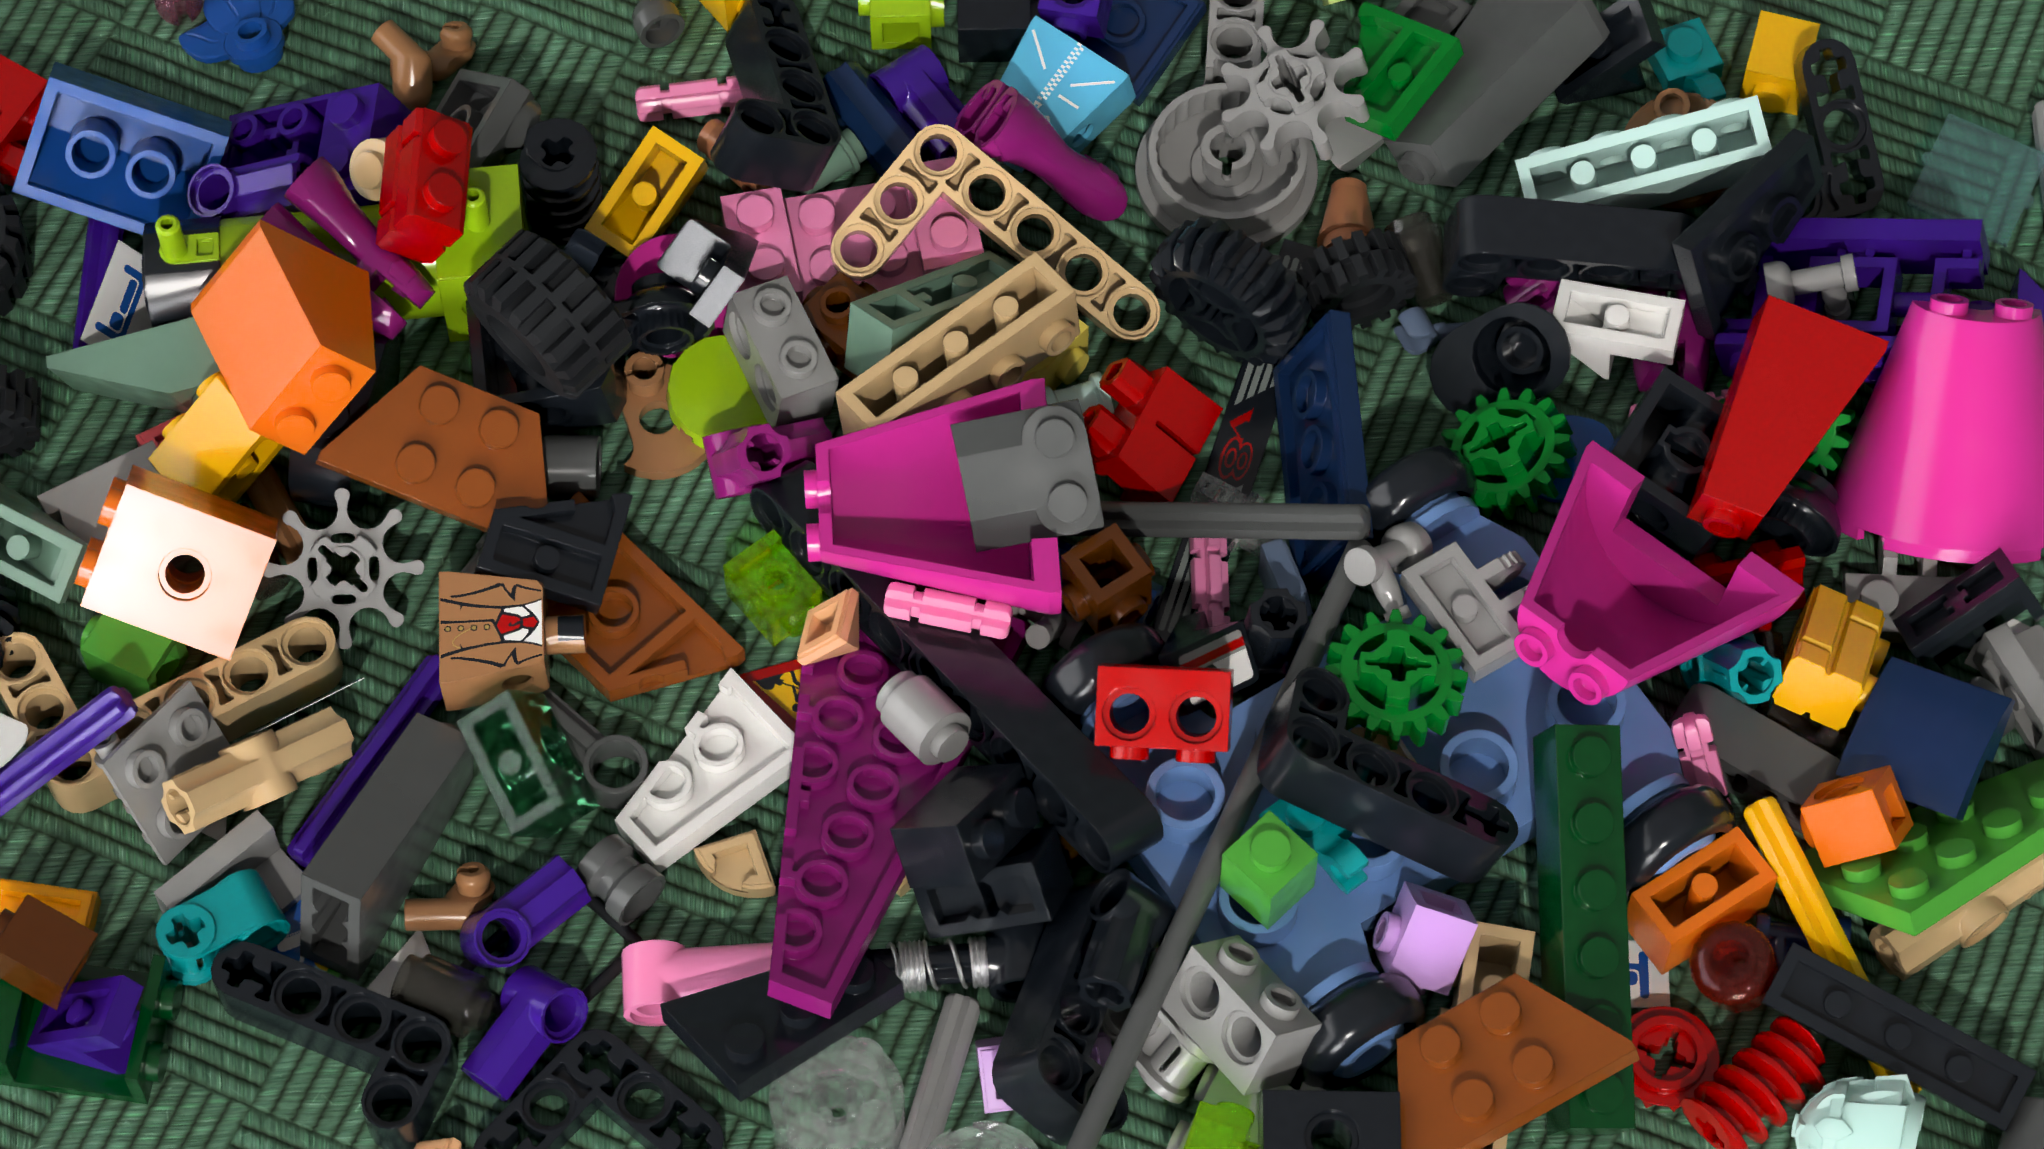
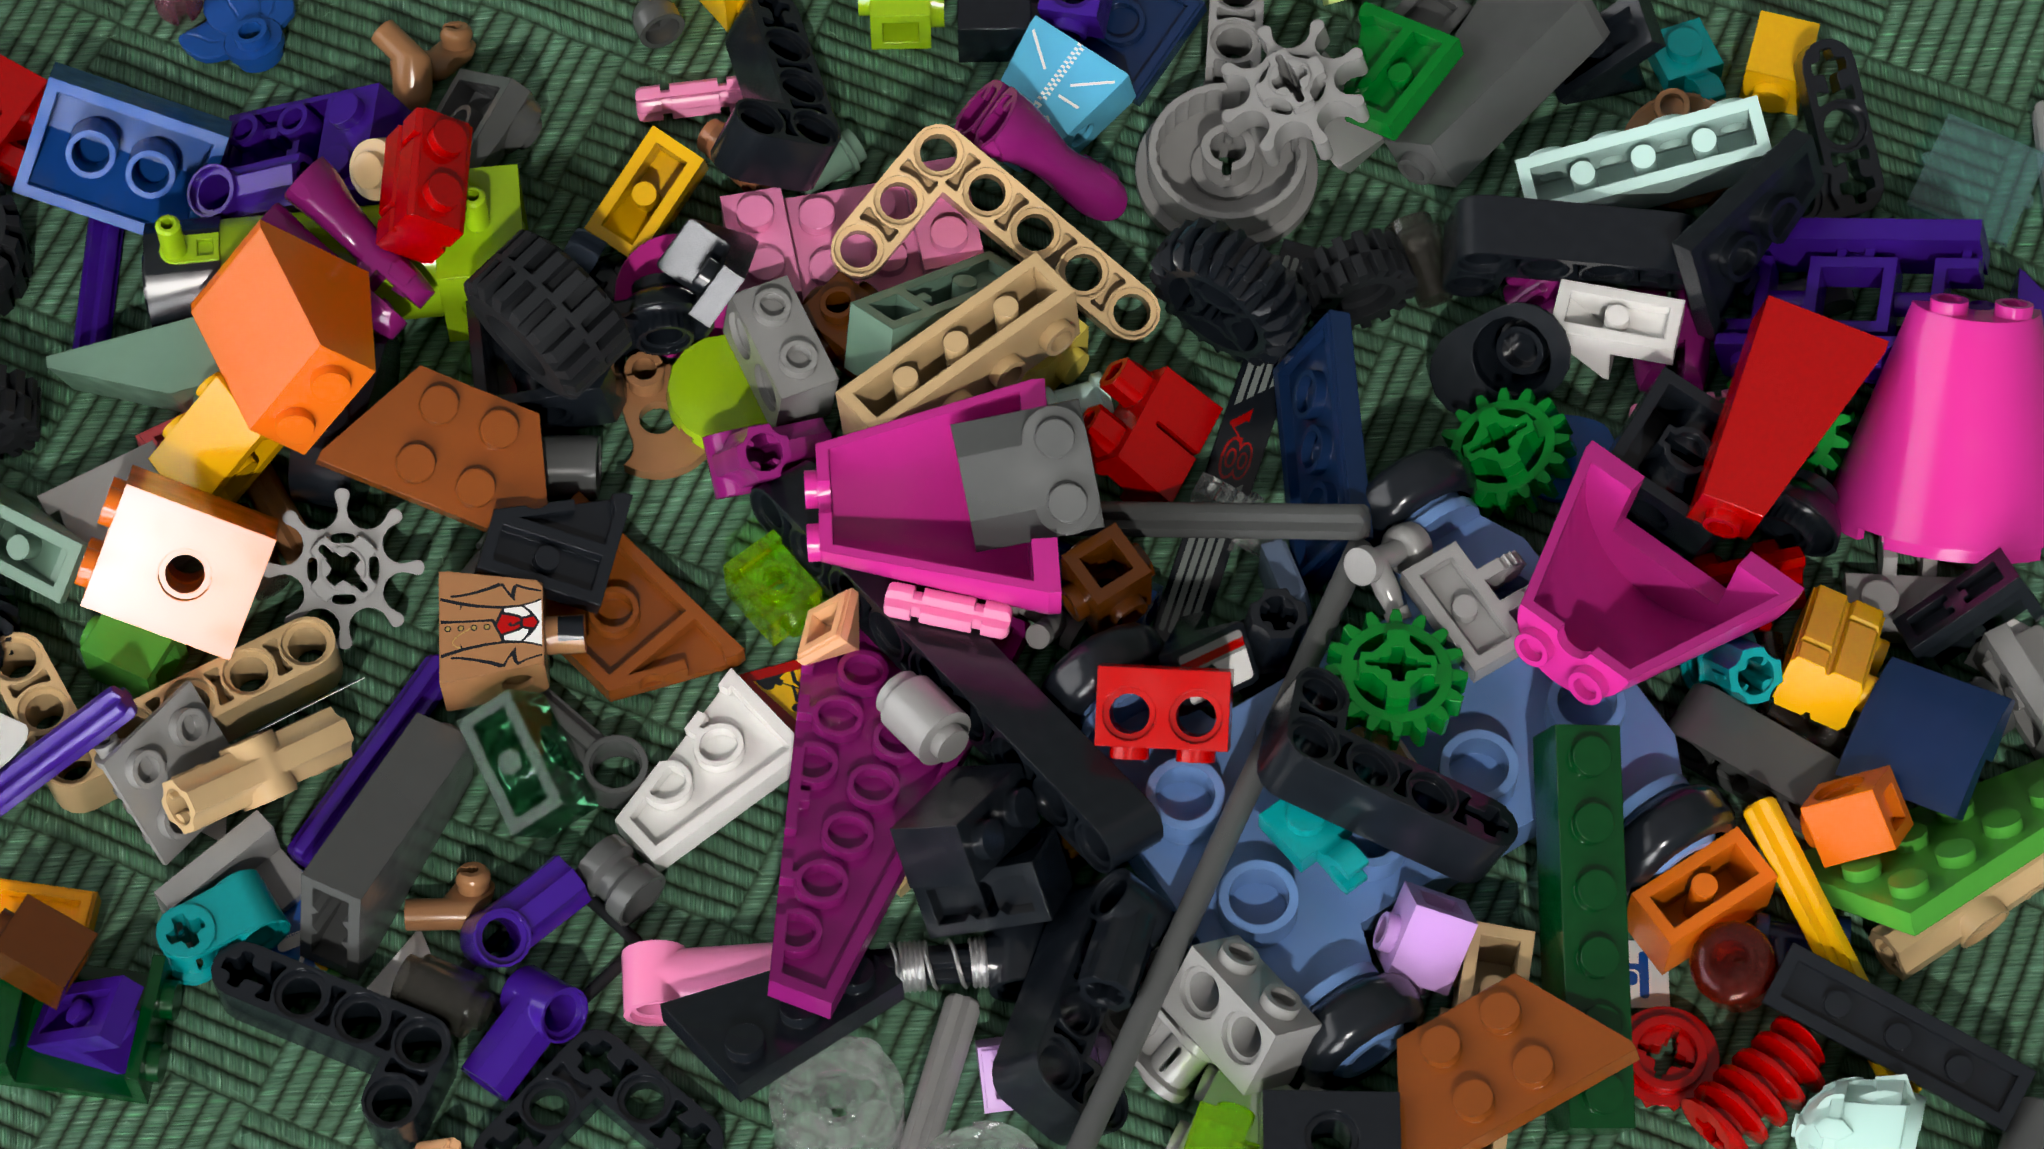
(120, 300): white sticker -> none
(560, 178): black piece -> none
(737, 866): tan tile -> none
(869, 115): dark blue axle -> none
(921, 94): dark purple piece -> none
(1210, 579): bright pink axle -> none
(1268, 869): bright green brick -> none
(1346, 211): nougat cone -> none
(1417, 331): sand blue hand -> none
(1698, 759): bright pink axle -> none
(1831, 279): light grey piece -> none

